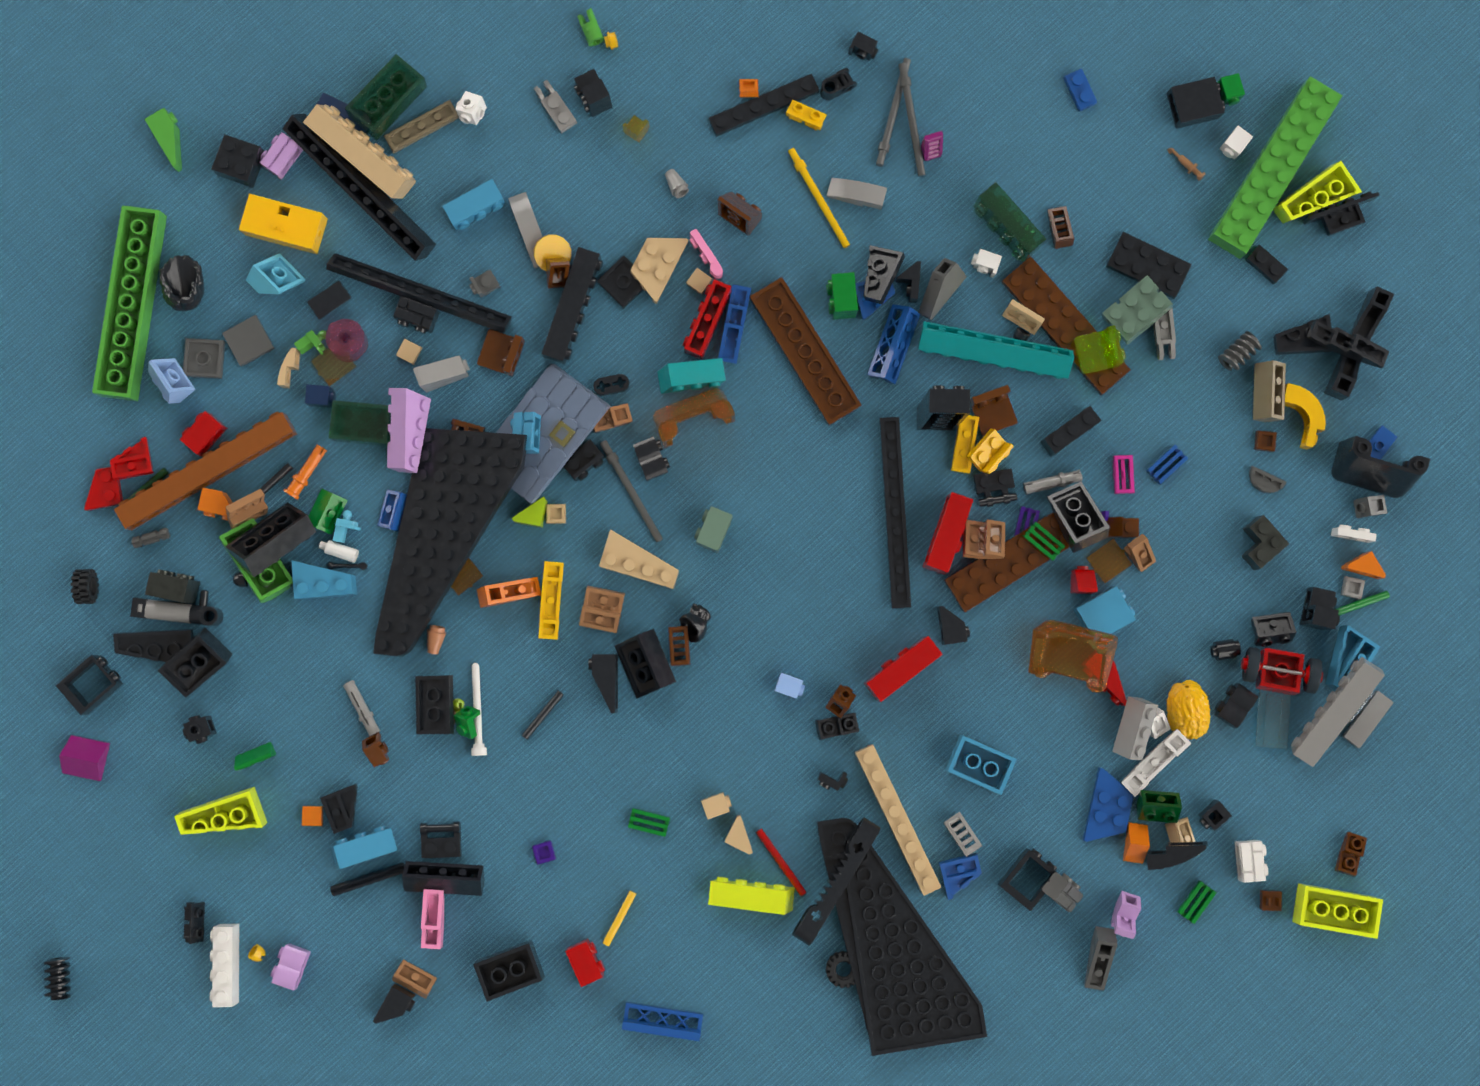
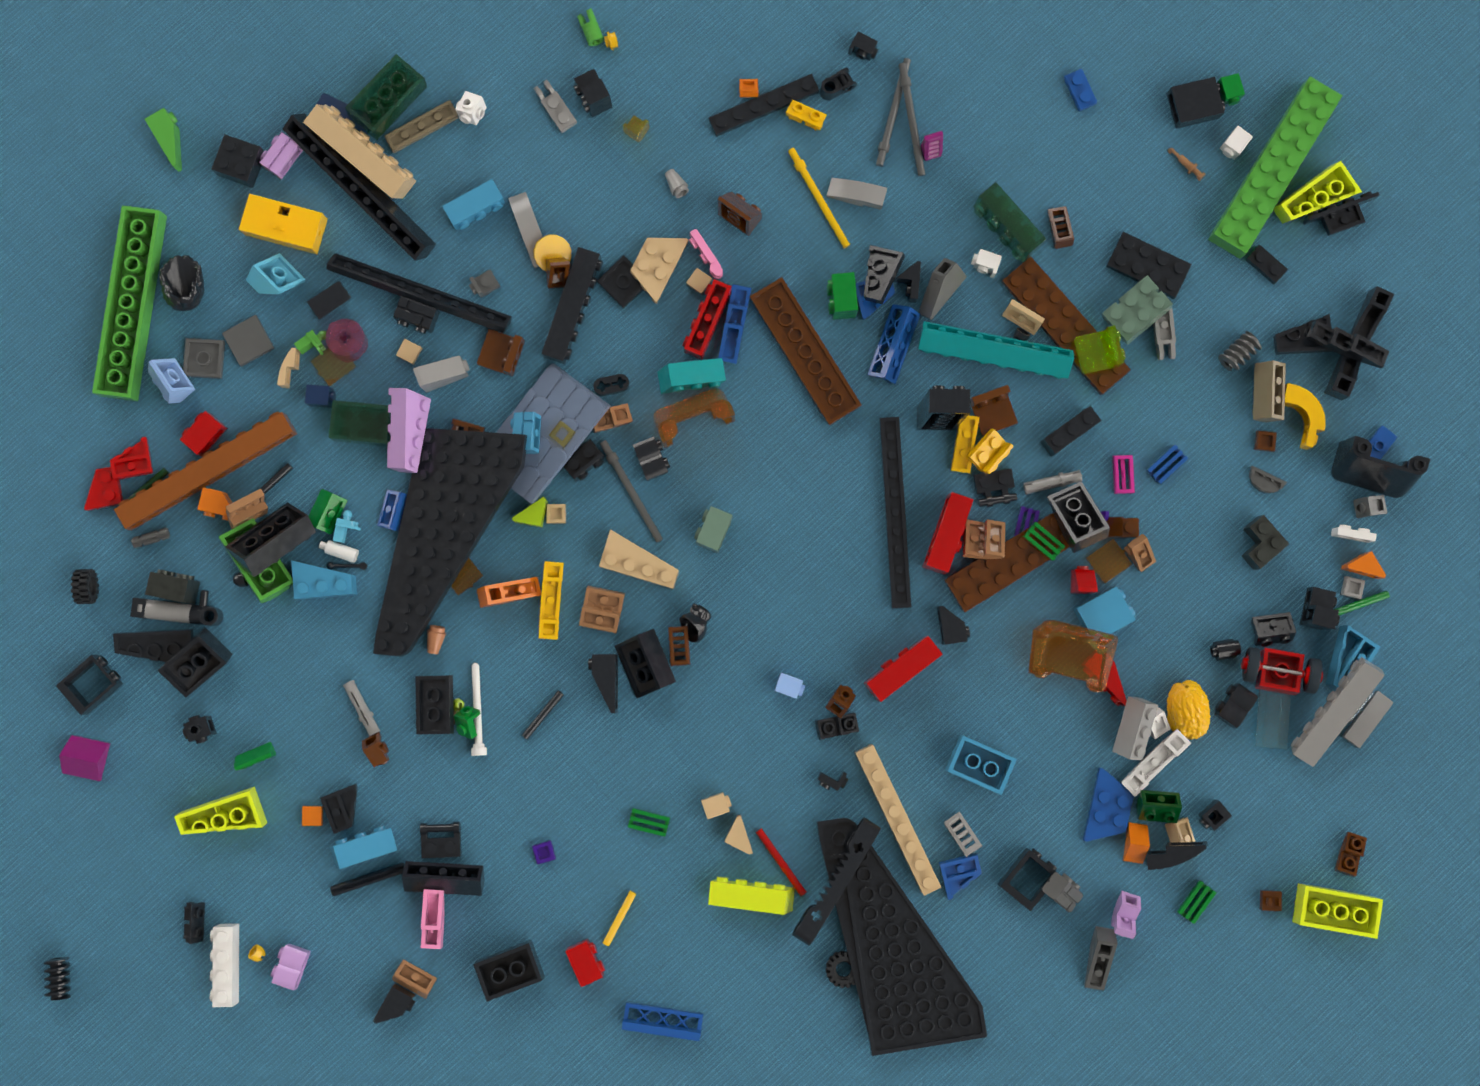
(300, 480): orange pin -> none
(1251, 861): white brick -> none

